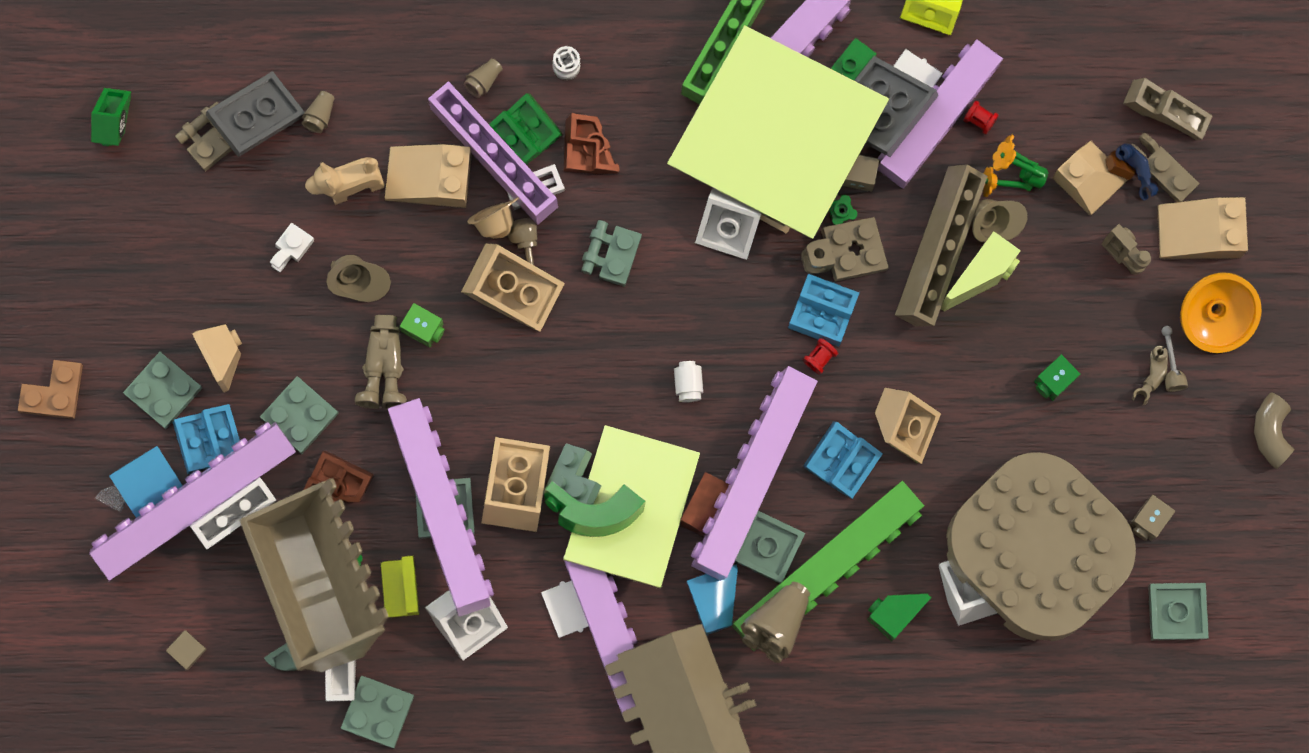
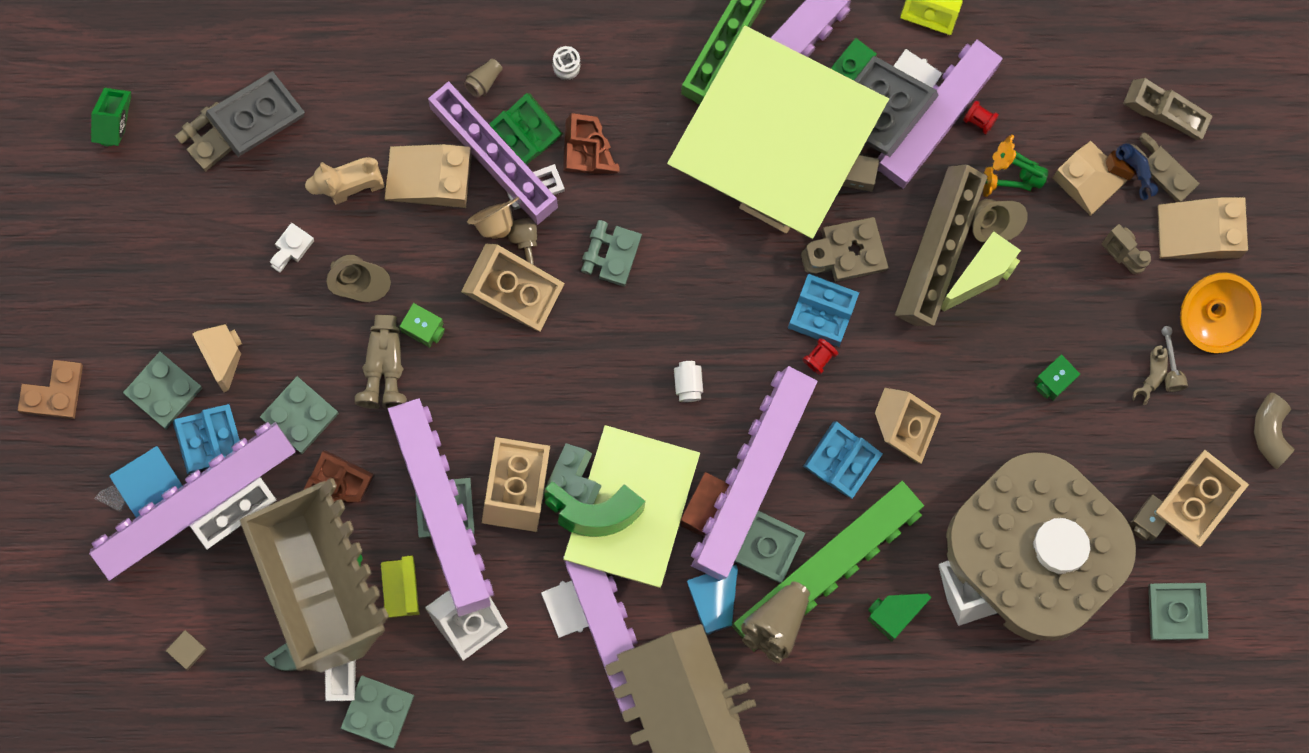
(318, 113): dark tan cone -> none
(728, 225): white slope -> none
(848, 214): green plate -> none
(1061, 545): none -> white tile
(1201, 498): none -> tan slope

